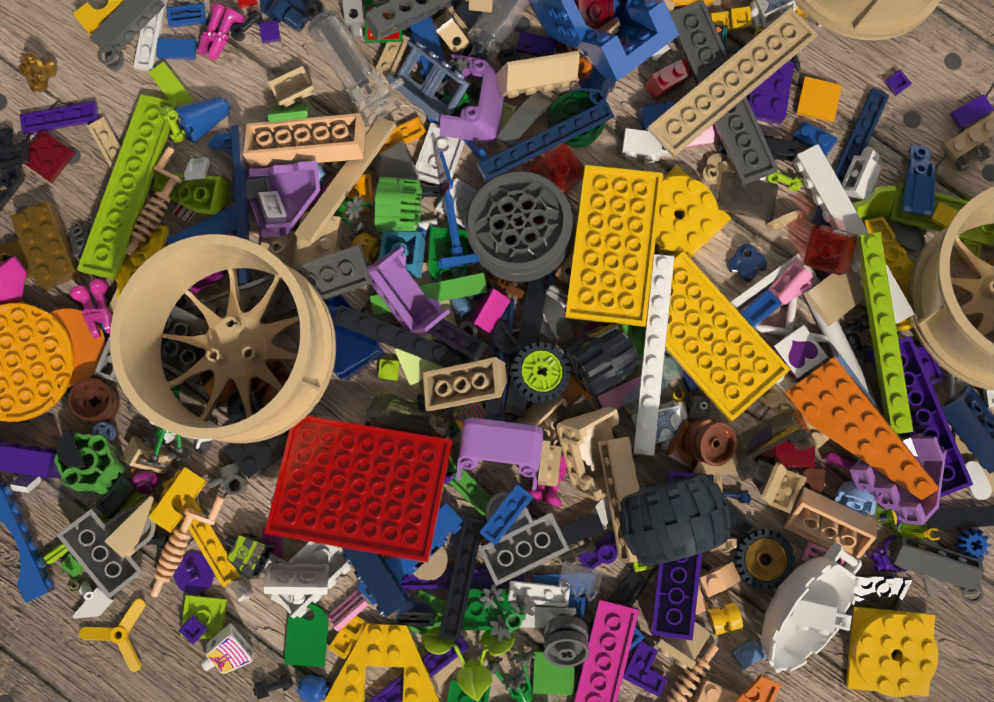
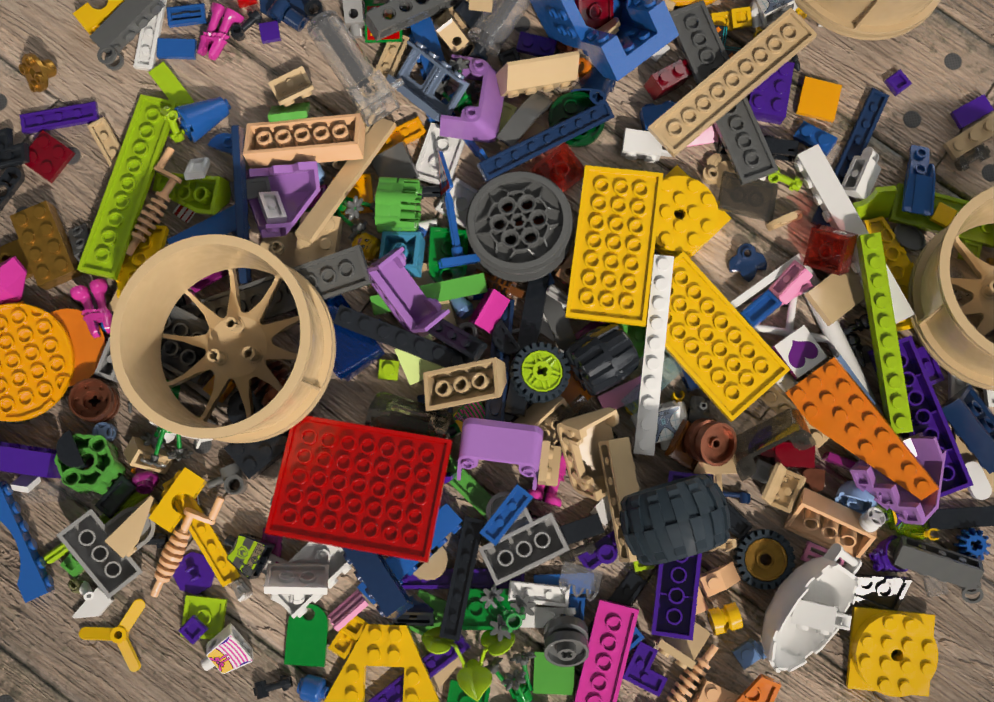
(872, 519): none -> white wheel

